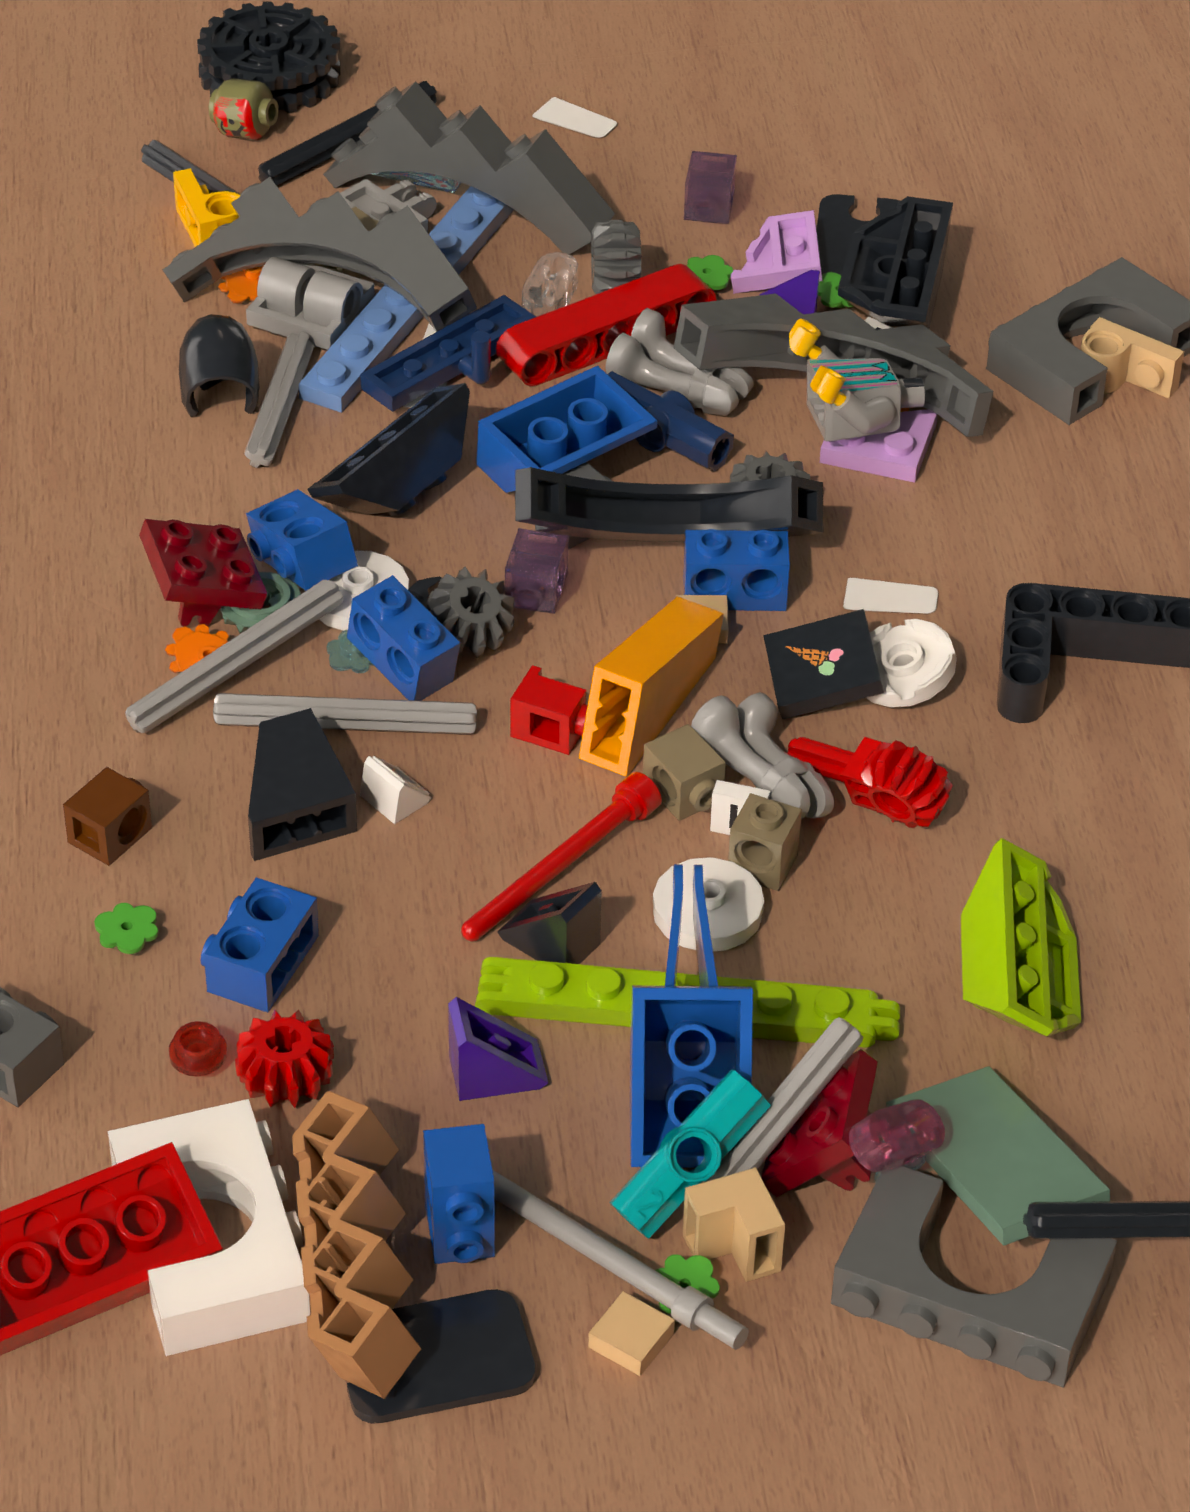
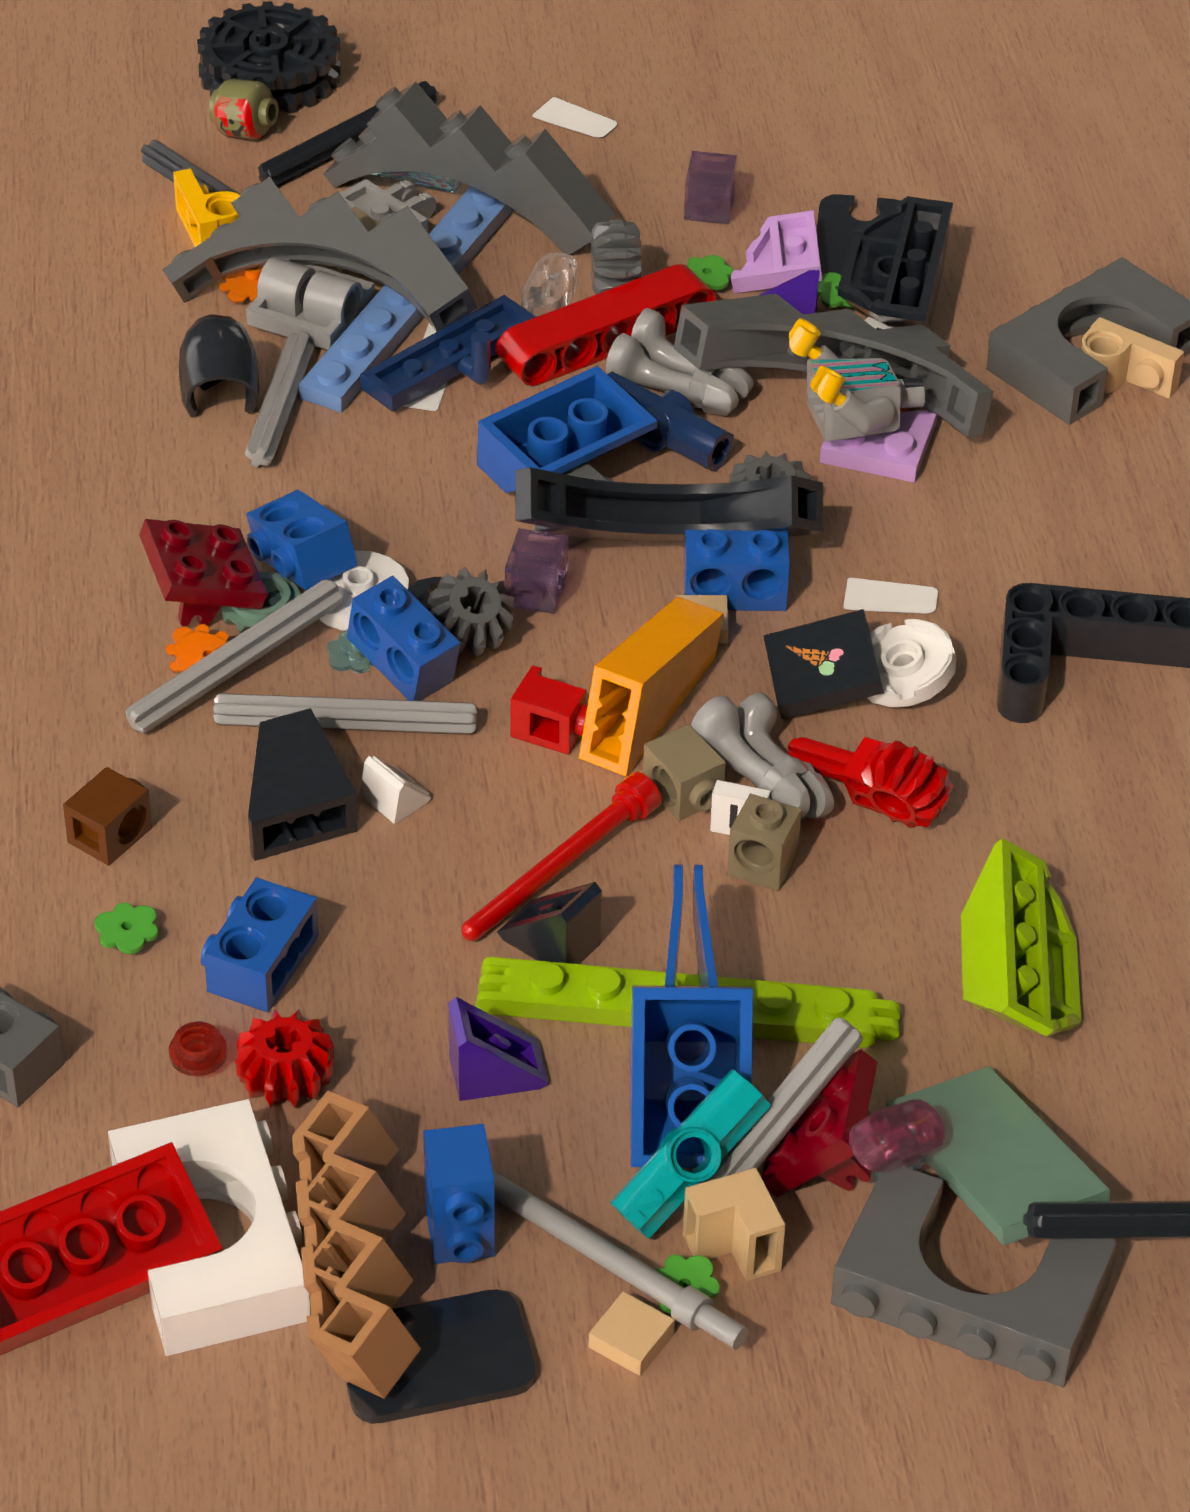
(402, 457): black wedge -> none
(731, 898): white plate -> none

